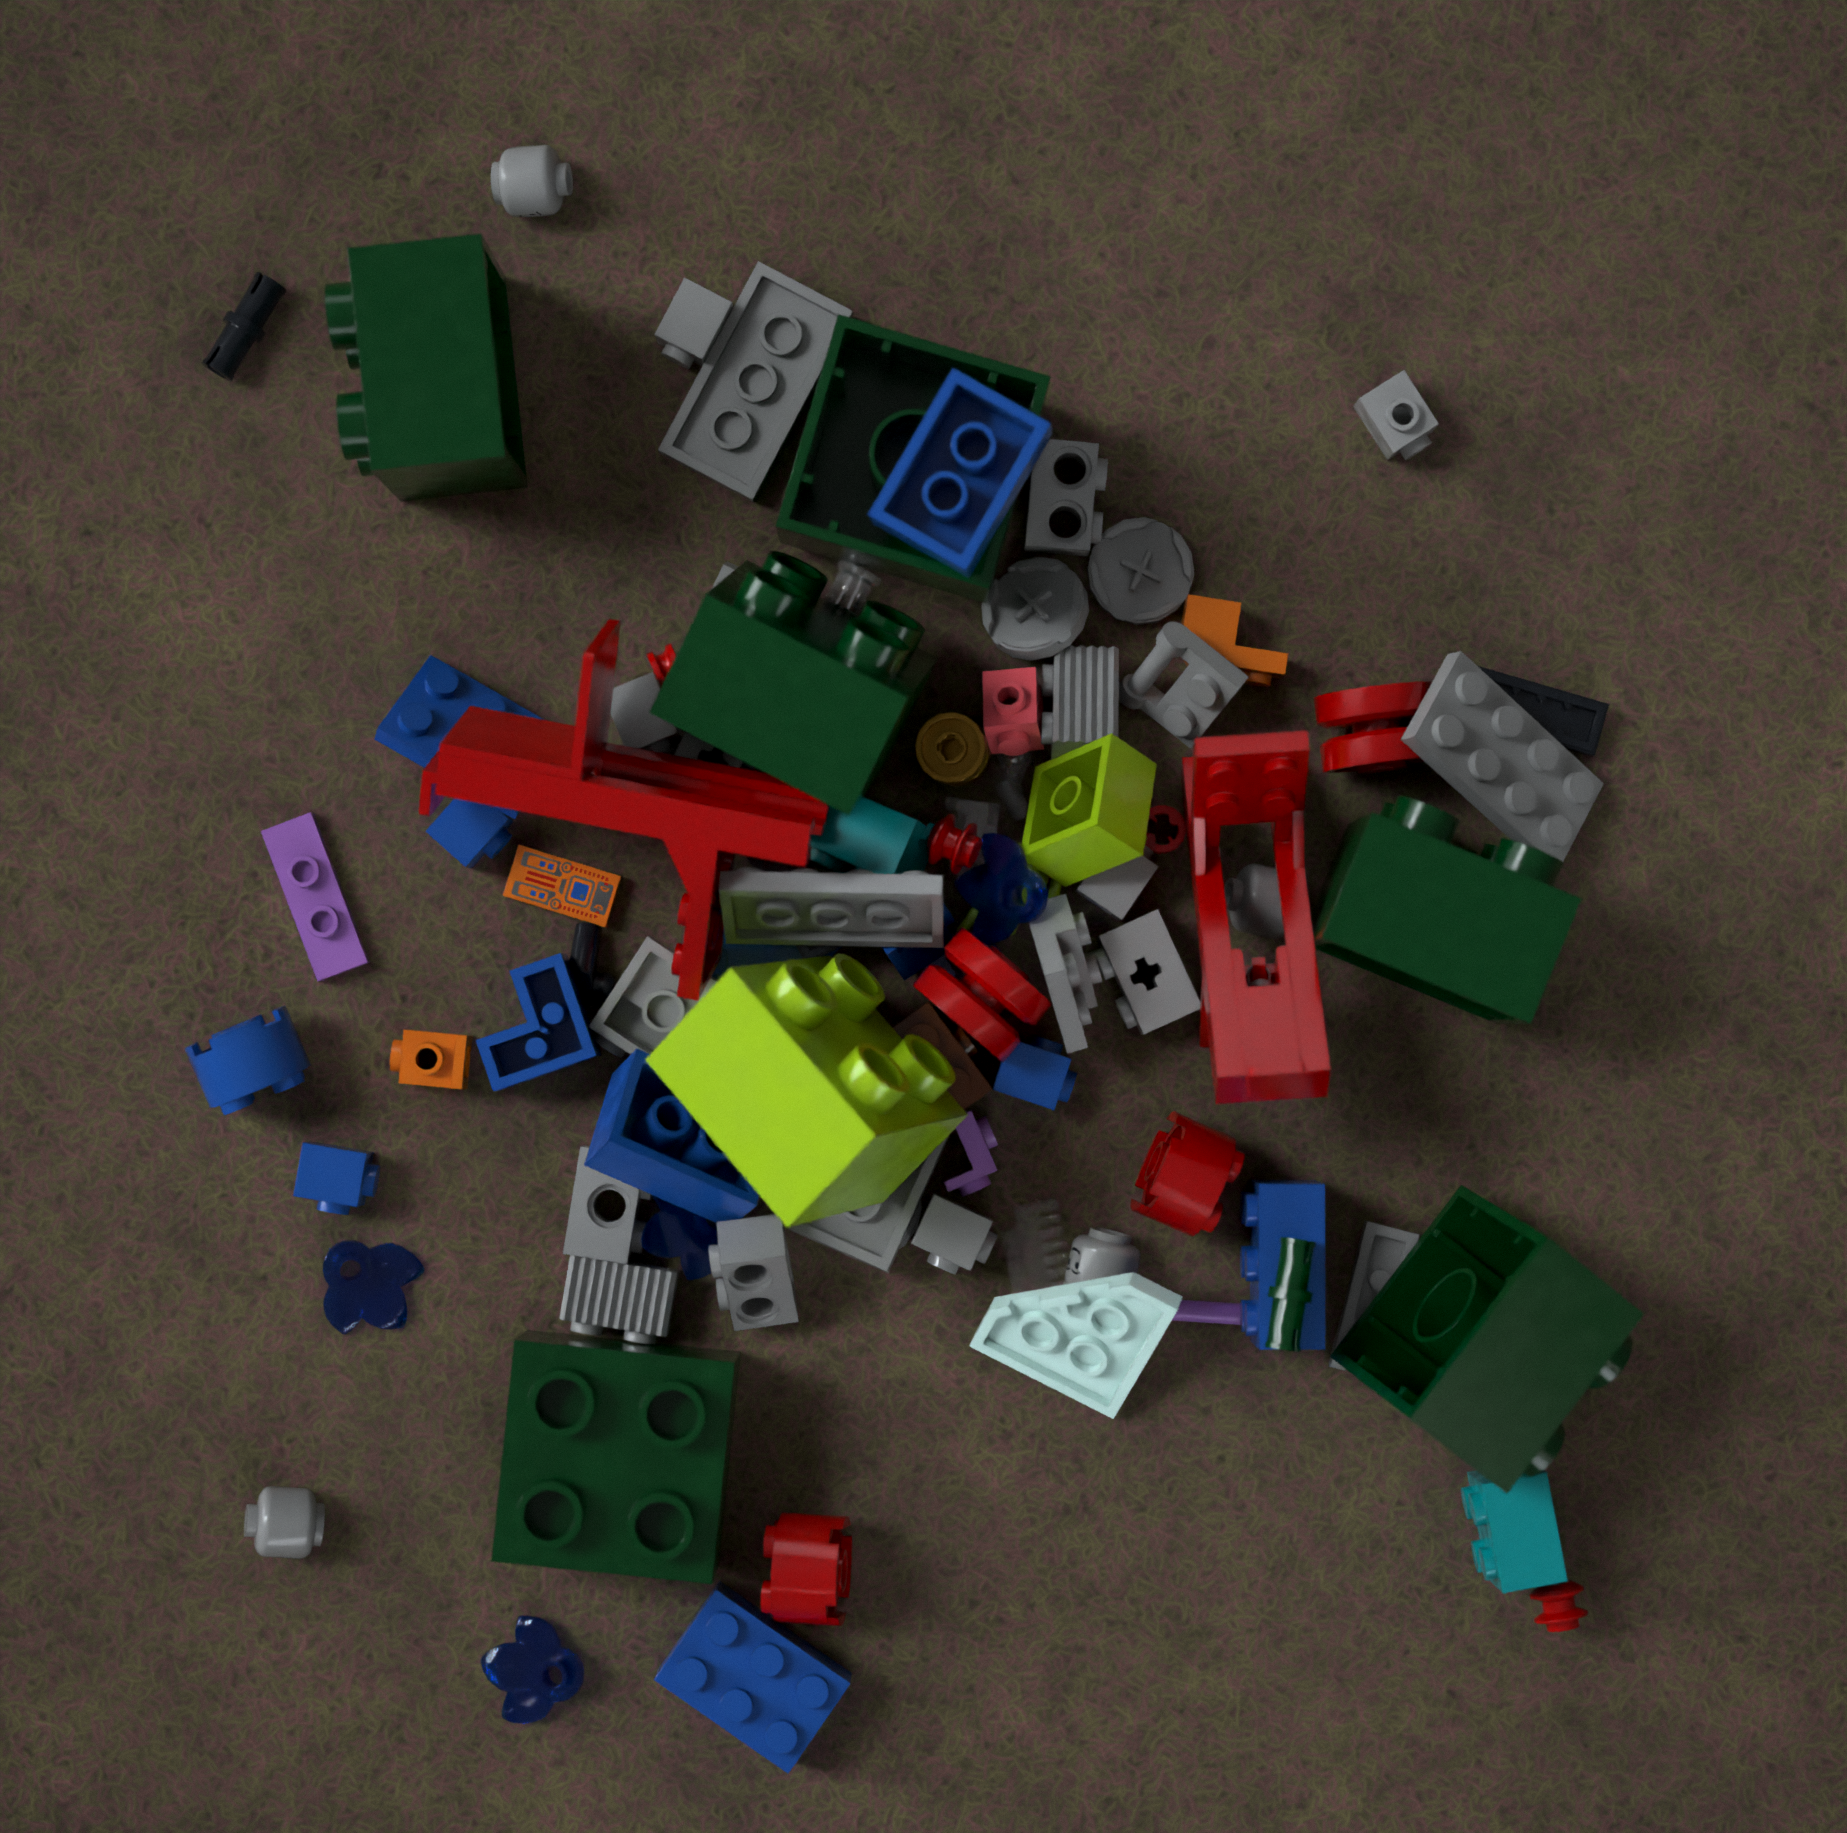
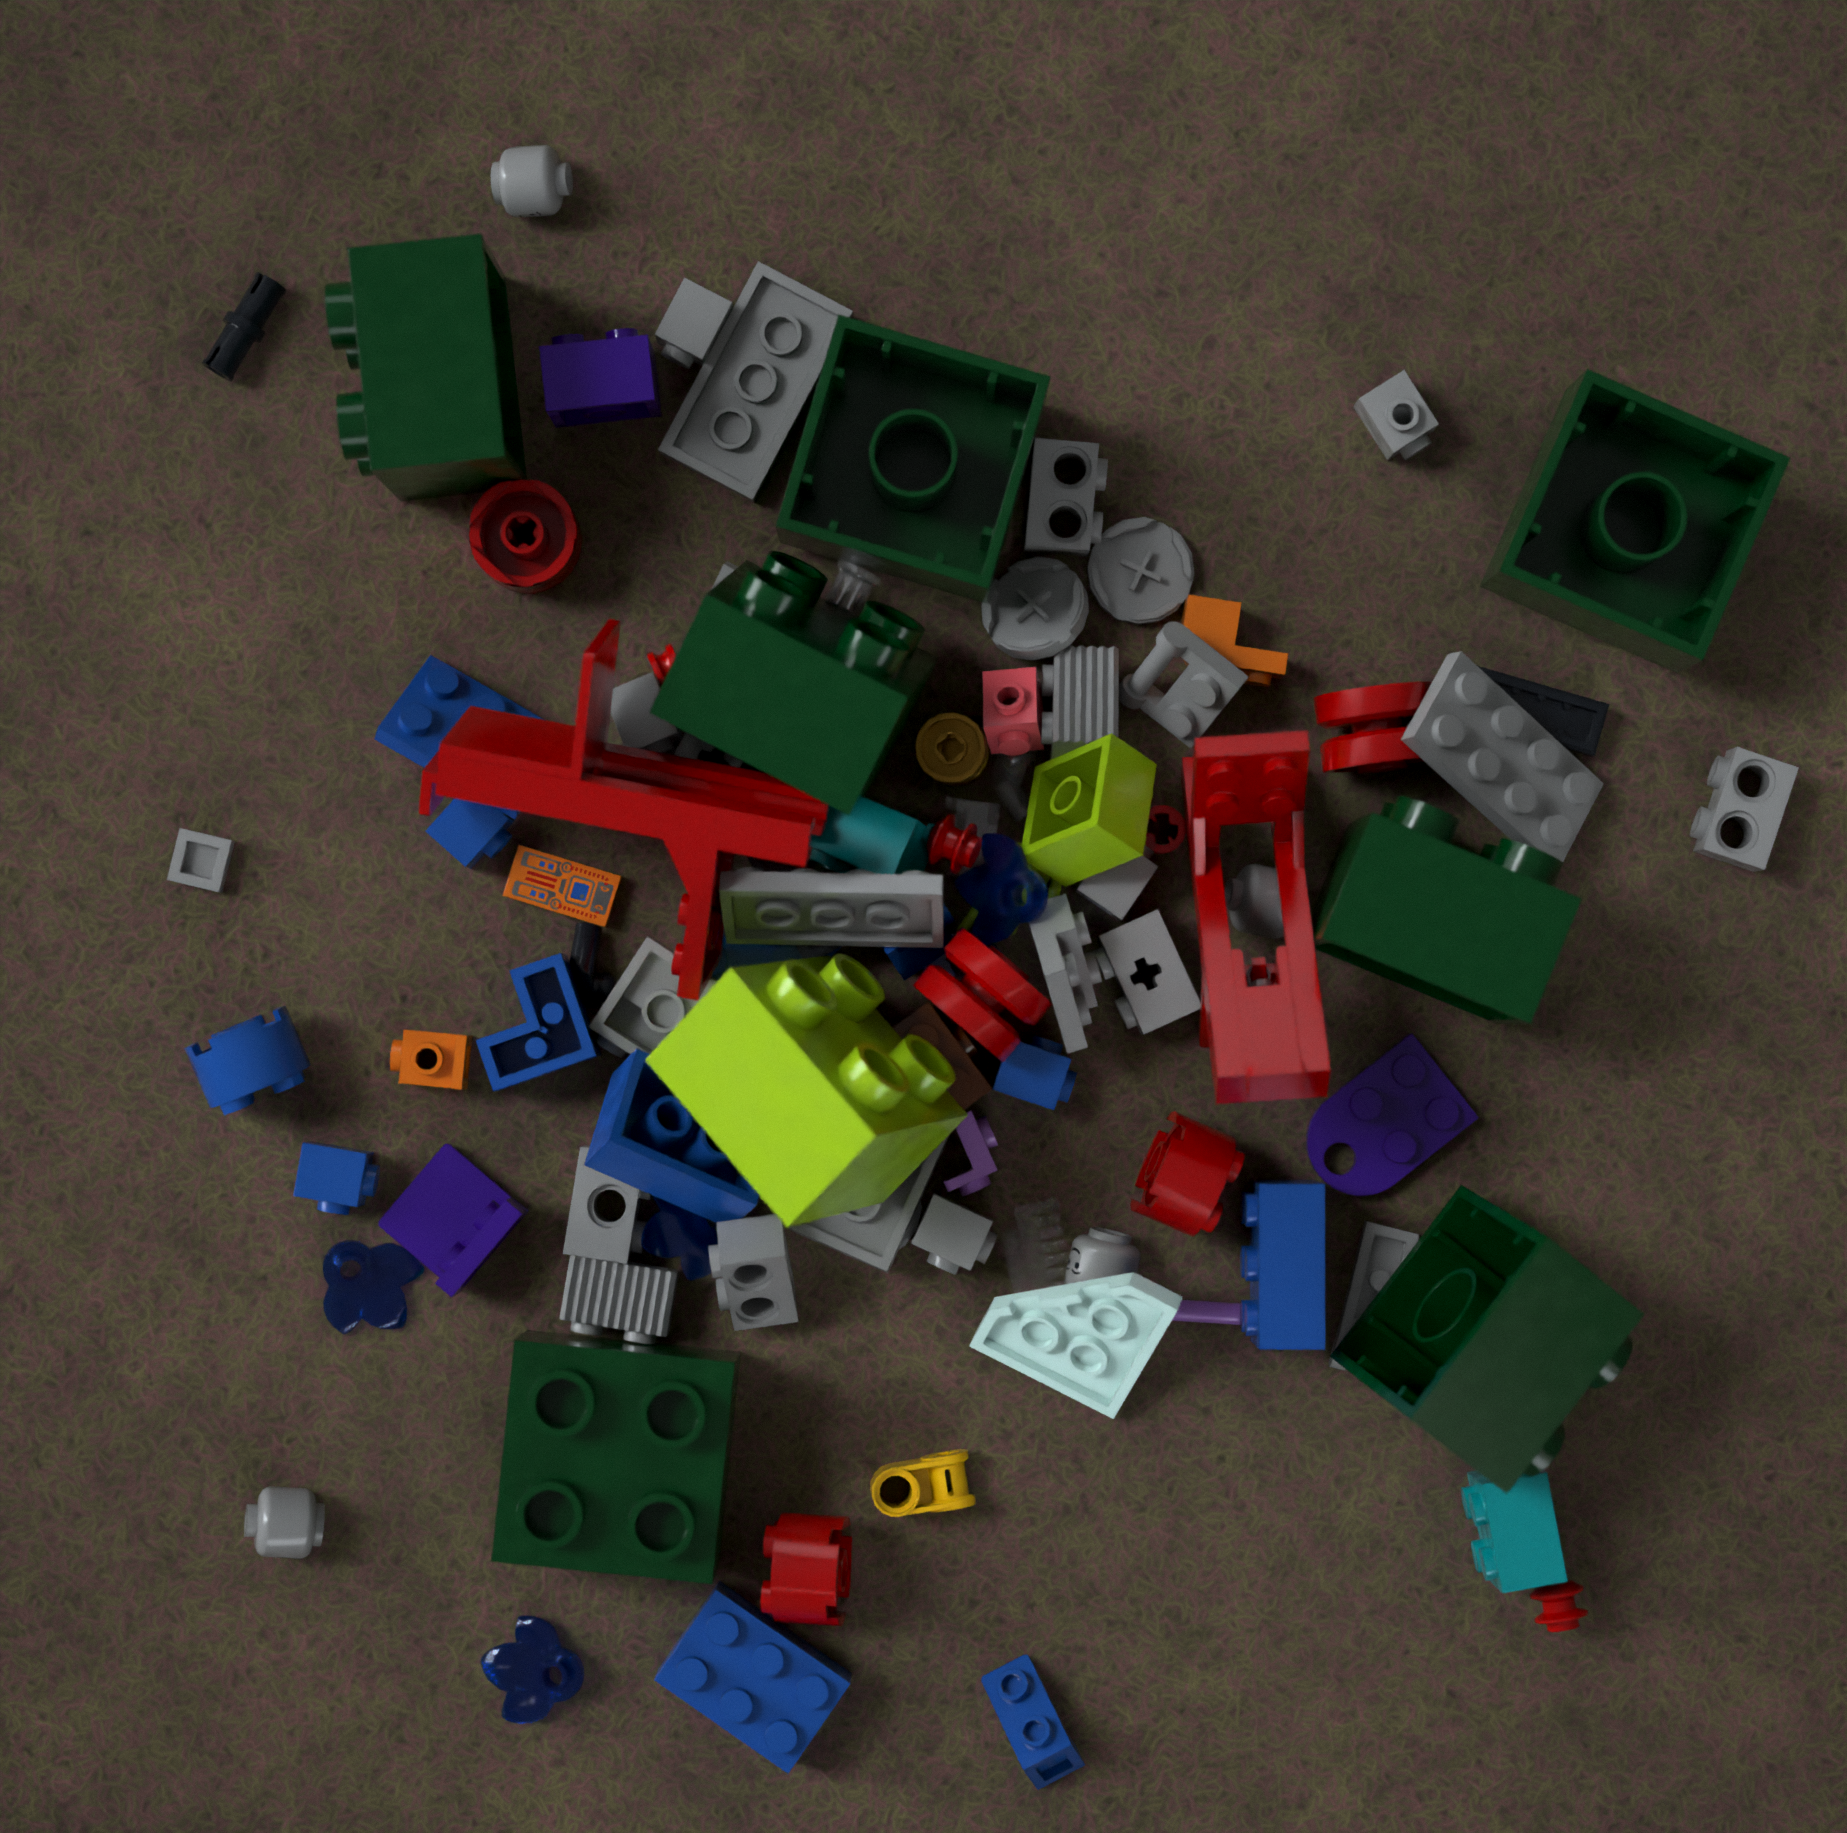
(200, 860): none -> light grey tile
(315, 896): medium lavender plate -> none
(452, 1218): none -> dark purple bracket
(525, 505): none -> red brick
(600, 378): none -> dark purple brick
(927, 1484): none -> yellow piece
(960, 473): blue brick -> none
(1031, 1722): none -> blue bracket
(1290, 1294): dark green pin -> none
(1390, 1119): none -> dark purple plate
(1635, 522): none -> dark green brick
(1757, 815): none -> light grey brick

